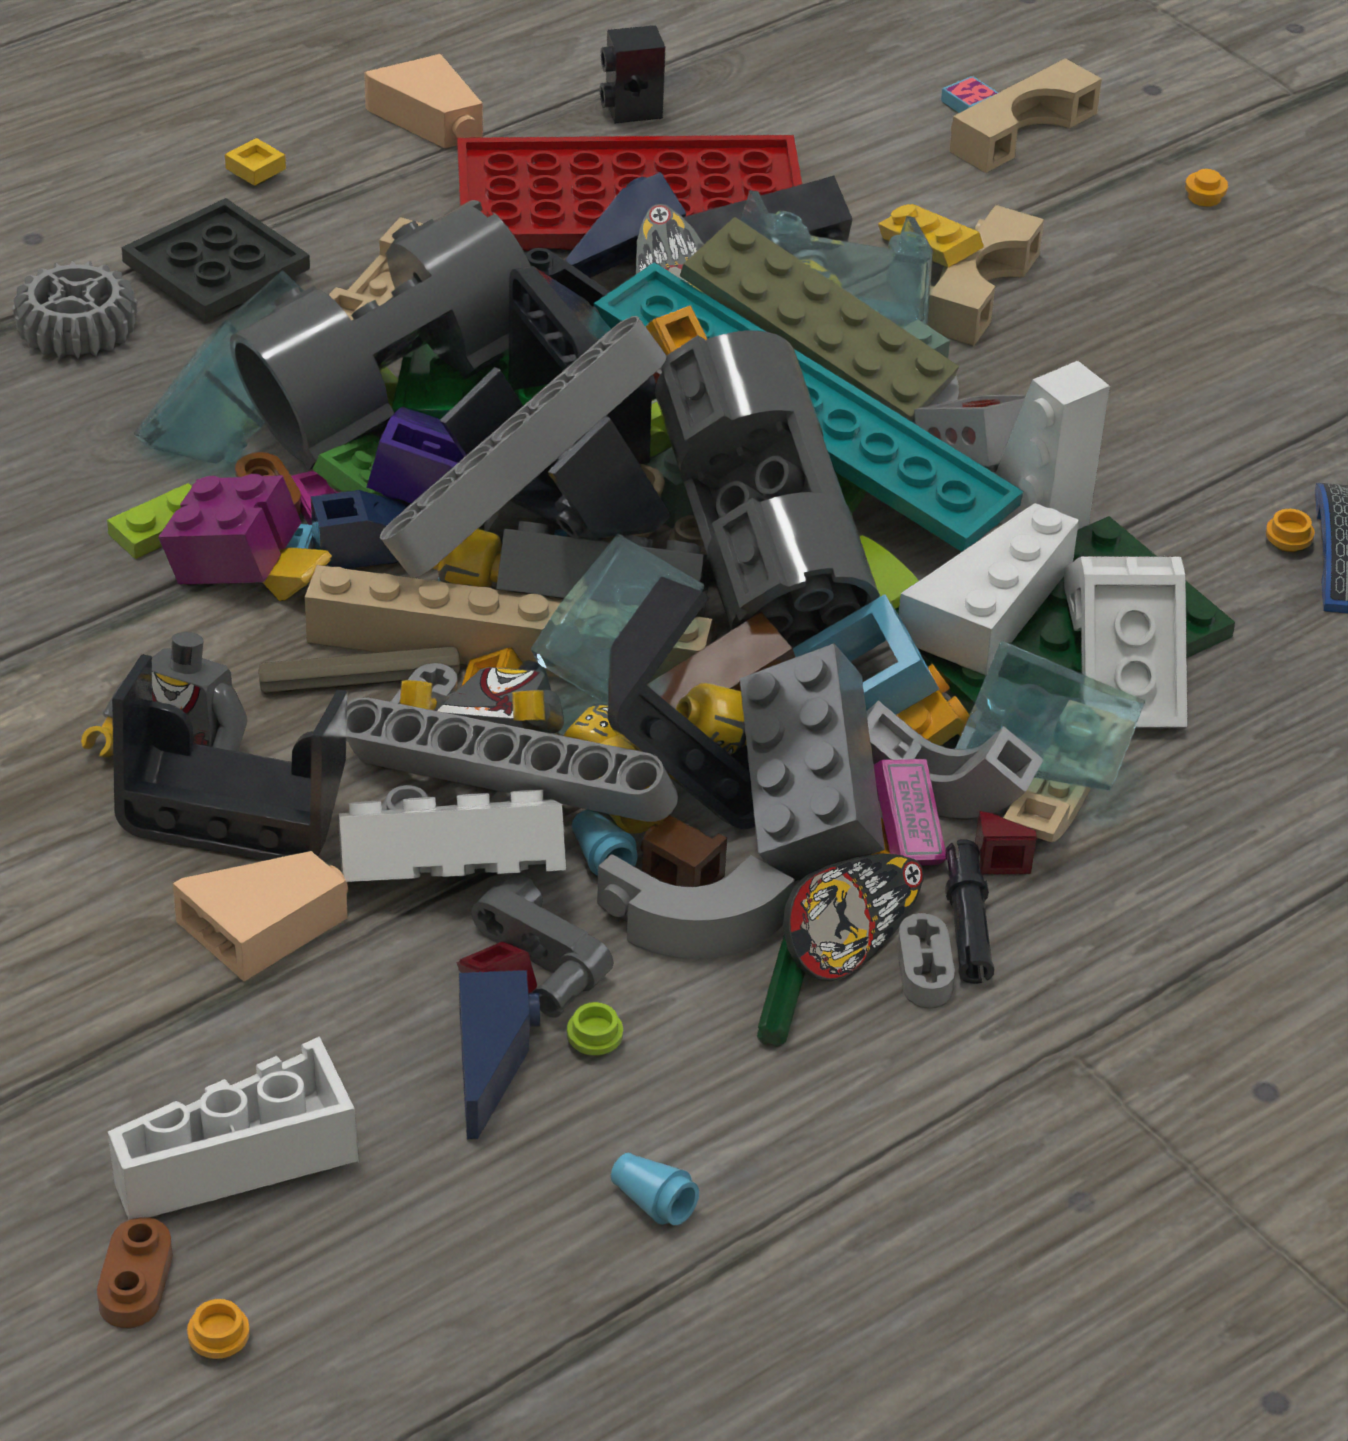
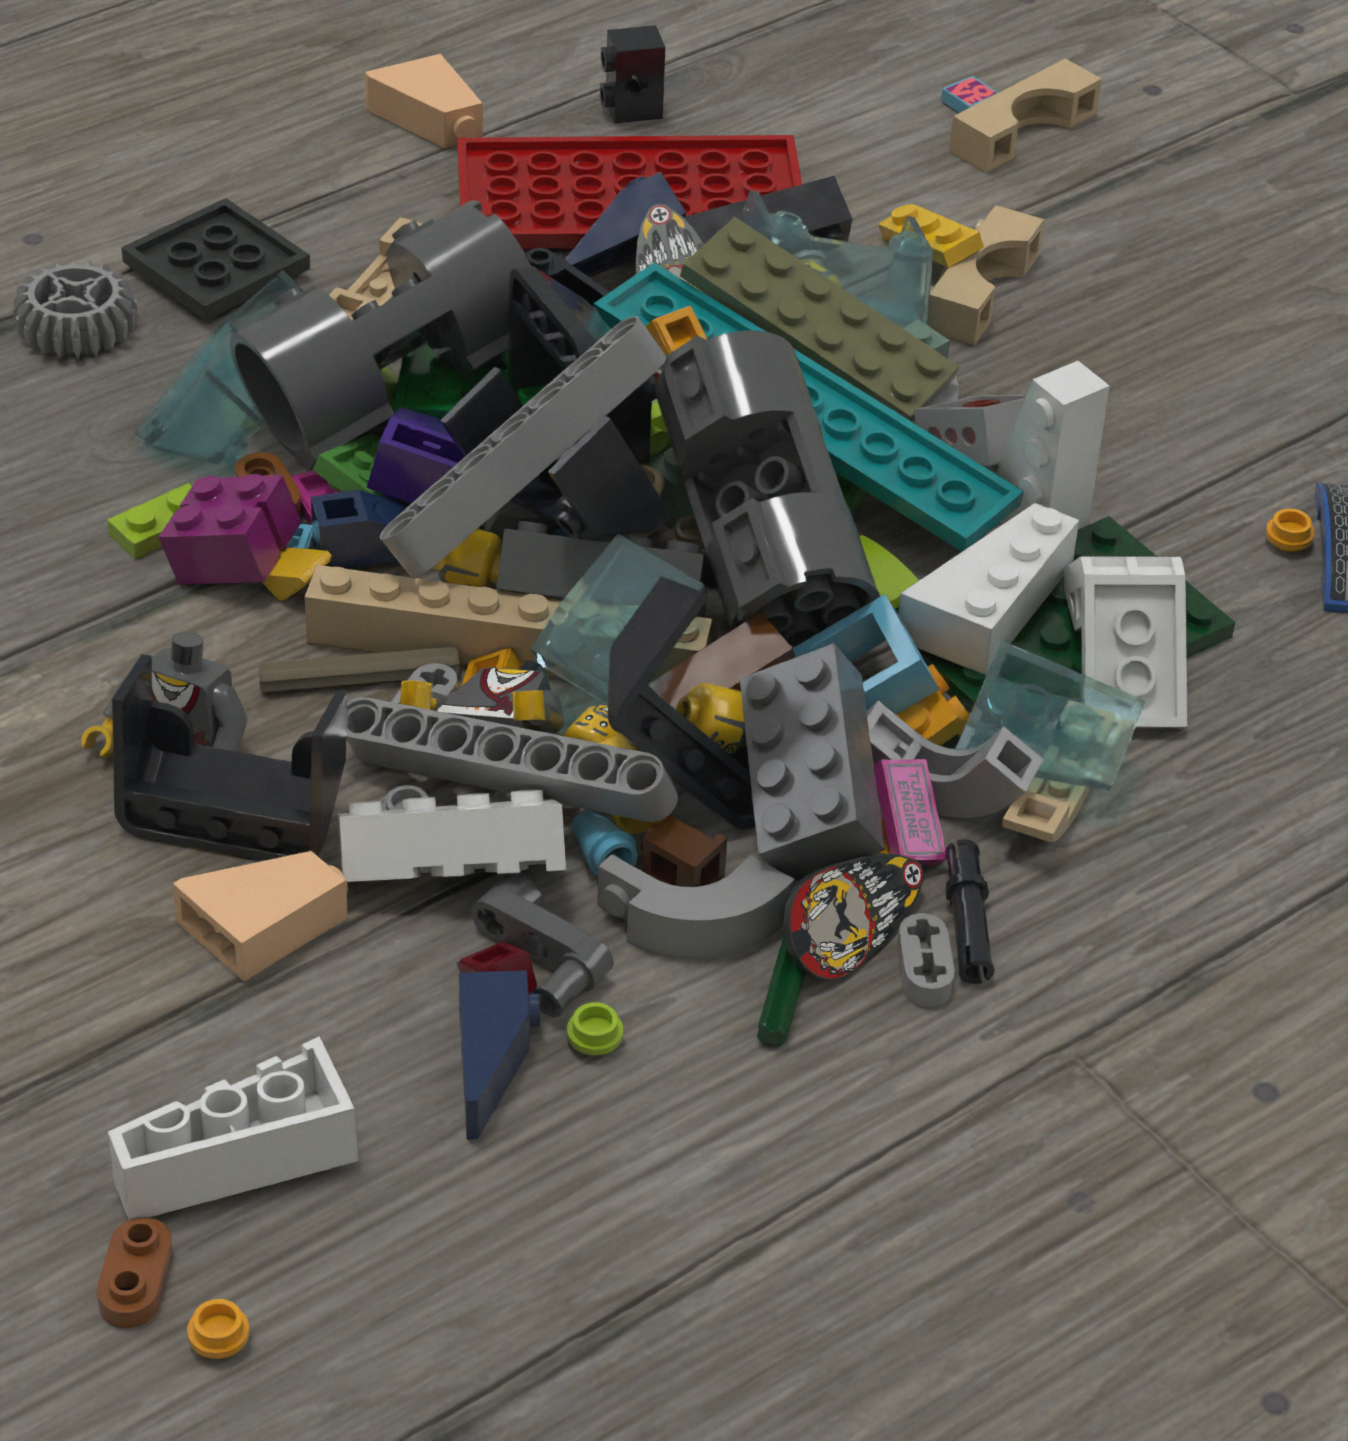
(255, 161): yellow plate -> none
(658, 1189): medium azure cone -> none
(1004, 845): dark red slope -> none
(1206, 187): light orange plate -> none

